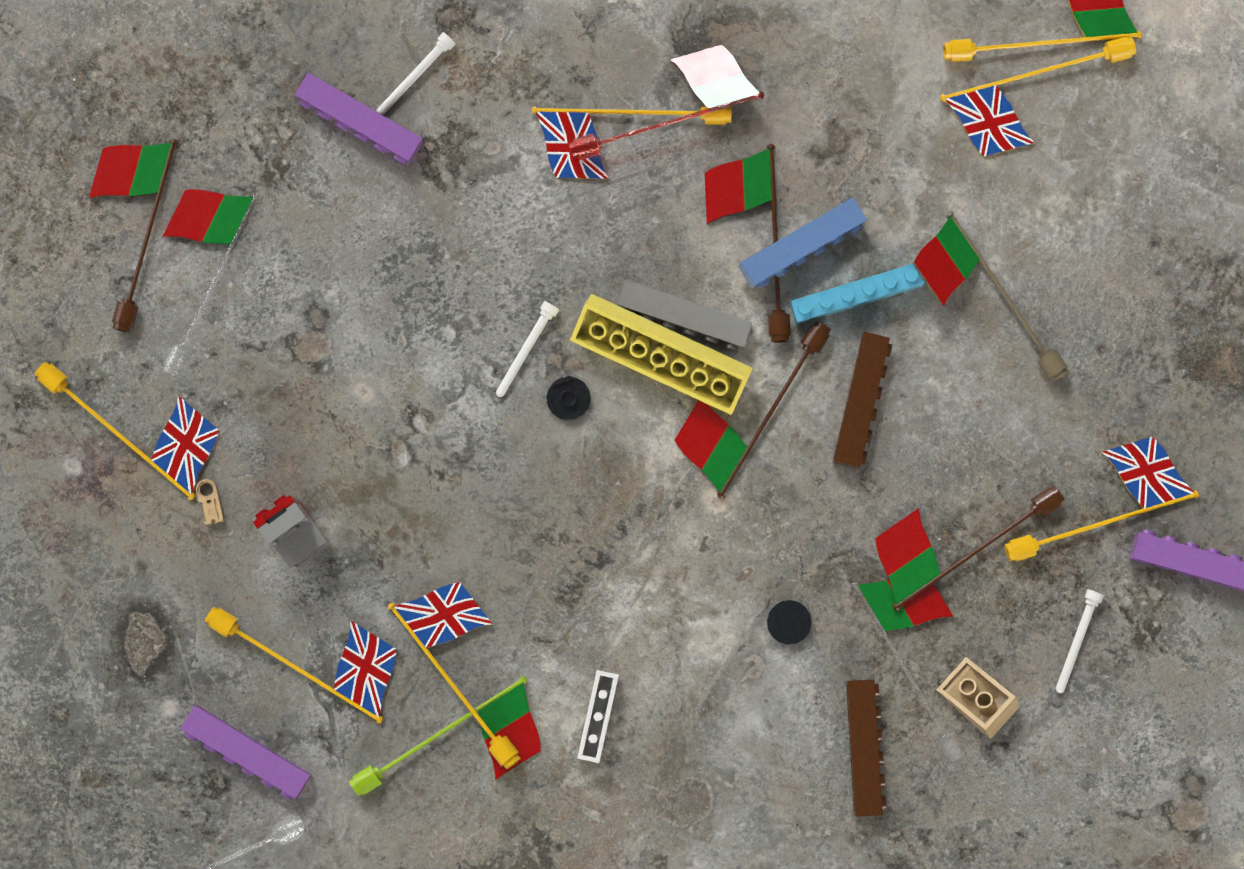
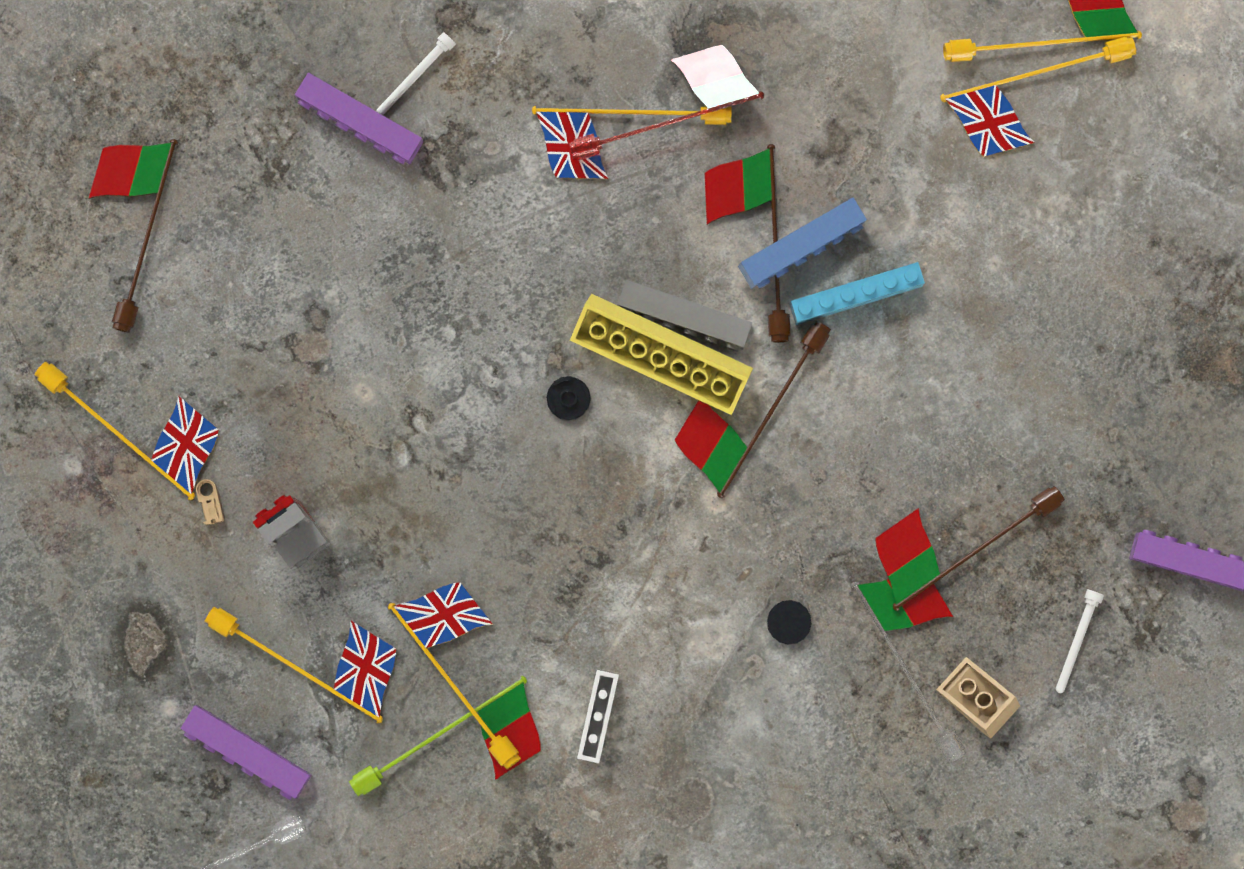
(210, 220): flag -> none
(547, 312): white piece -> none
(861, 400): reddish brown brick -> none
(864, 748): reddish brown brick -> none
(950, 260): flag -> none
(1146, 475): flag -> none

